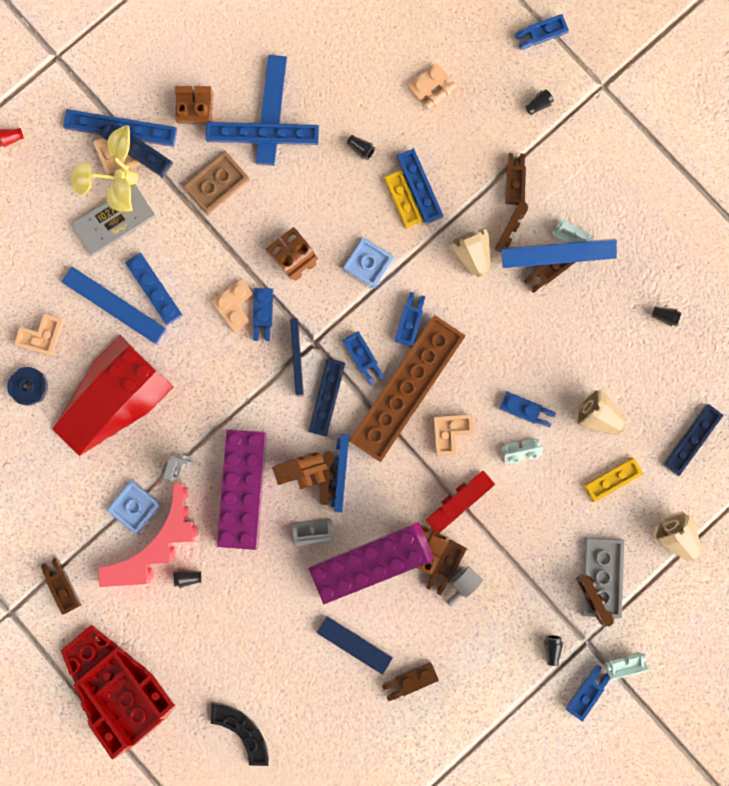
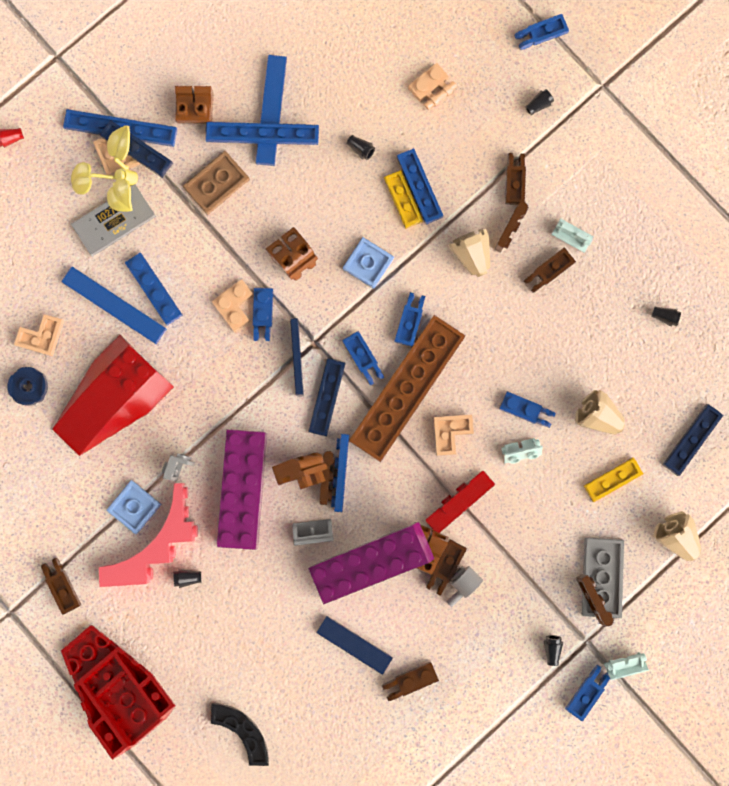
(559, 253): blue tile -> none

